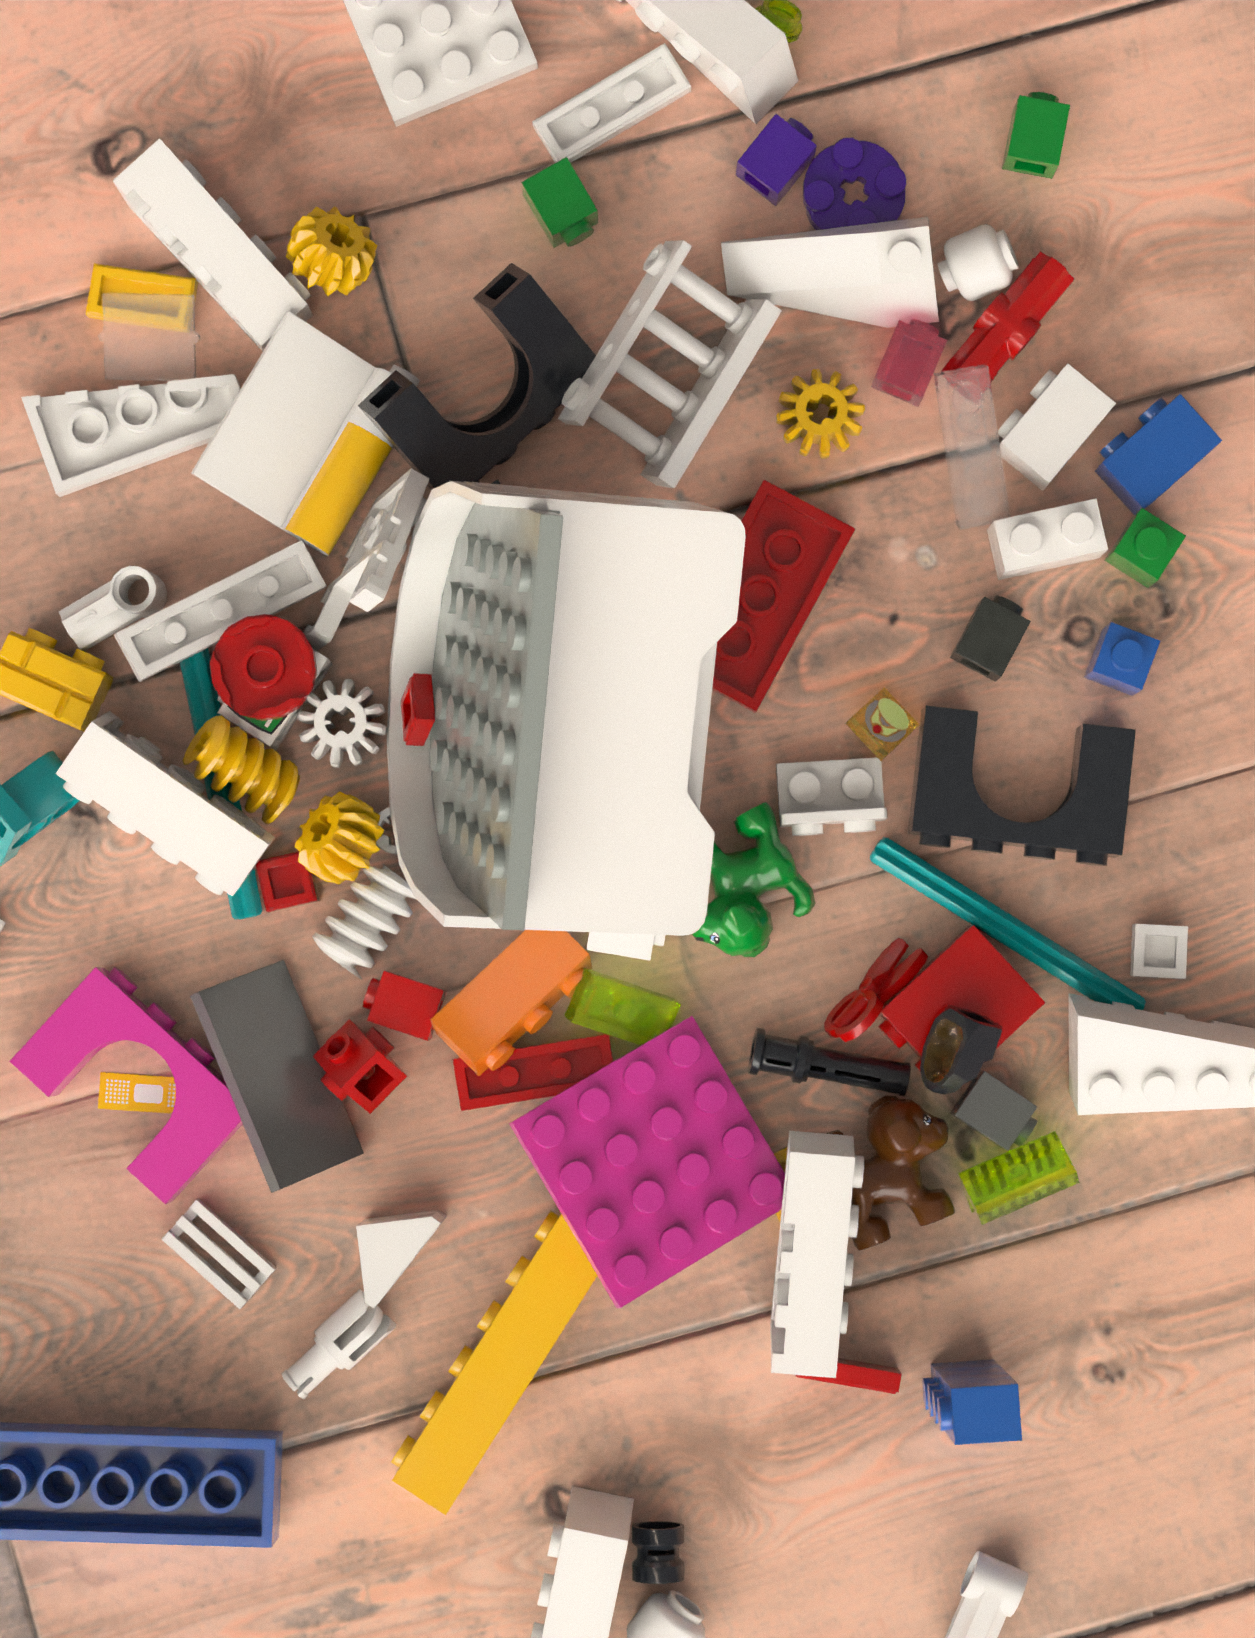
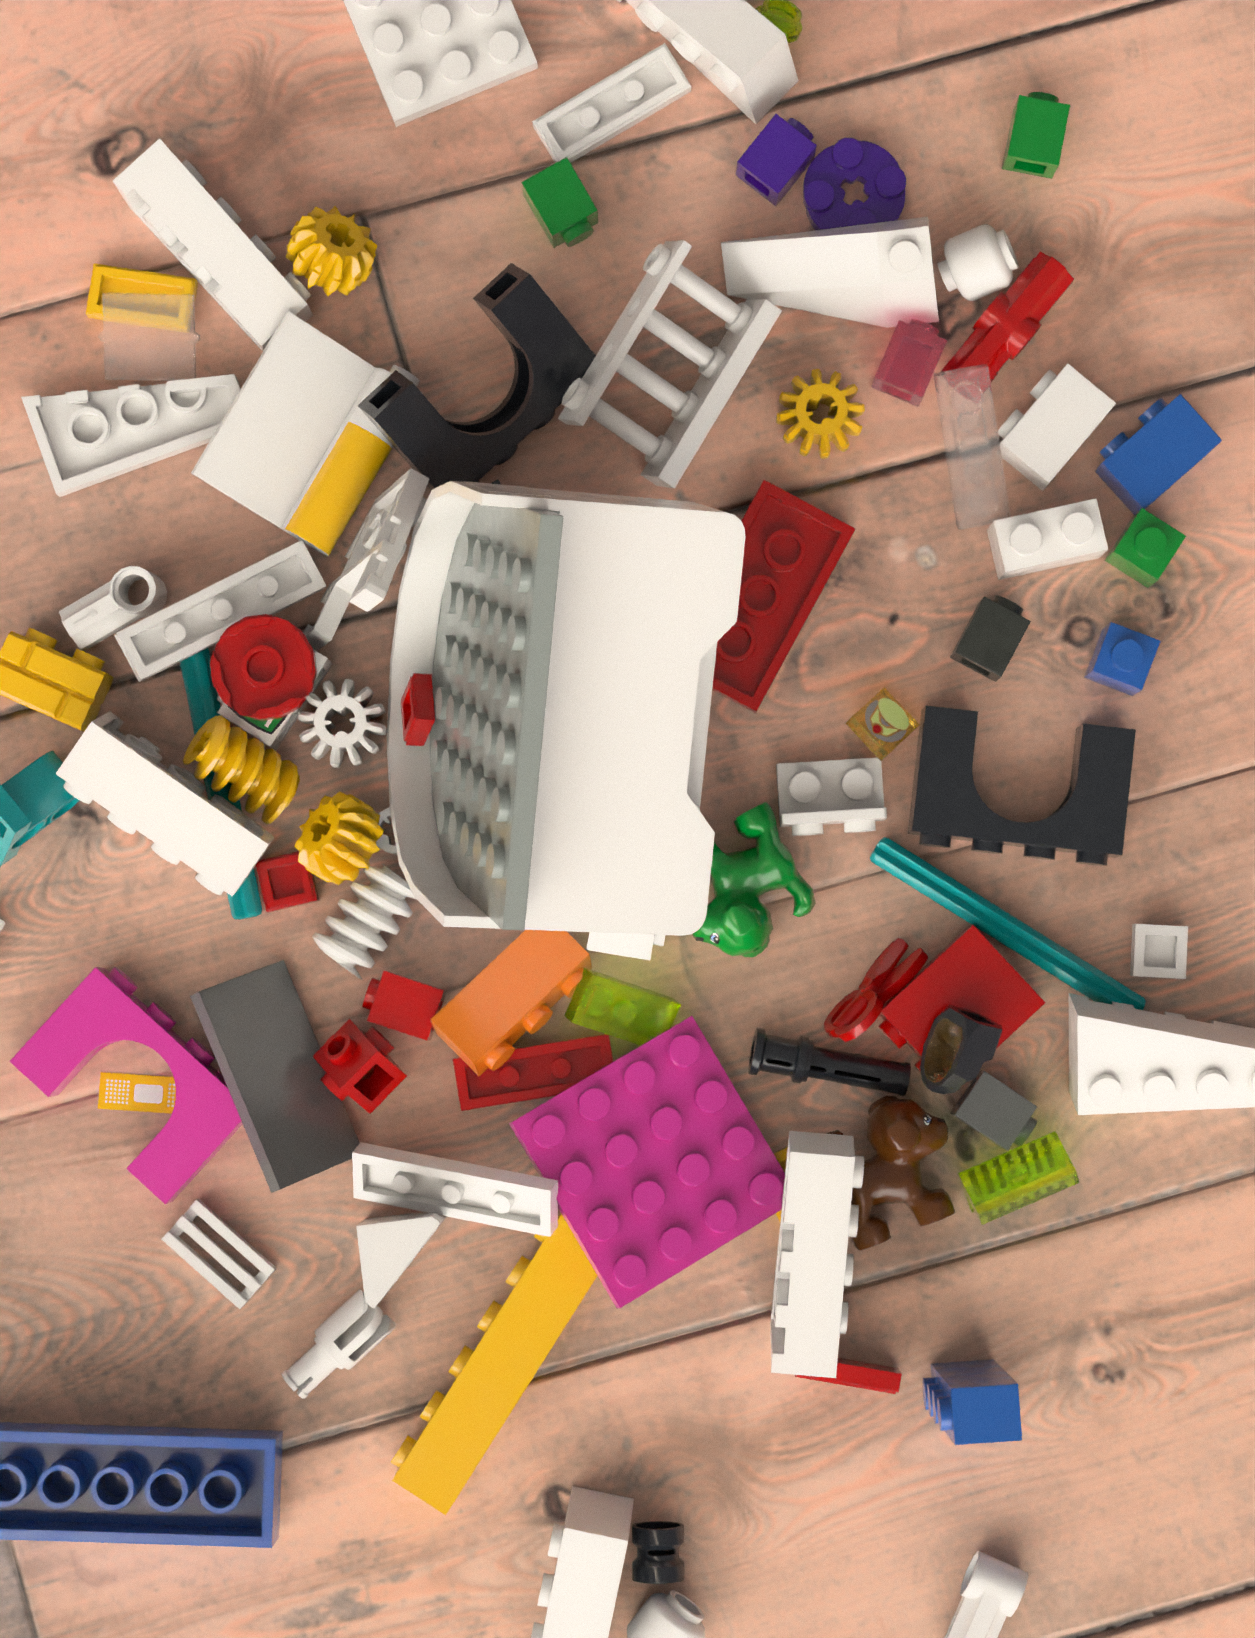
(455, 1189): none -> white plate

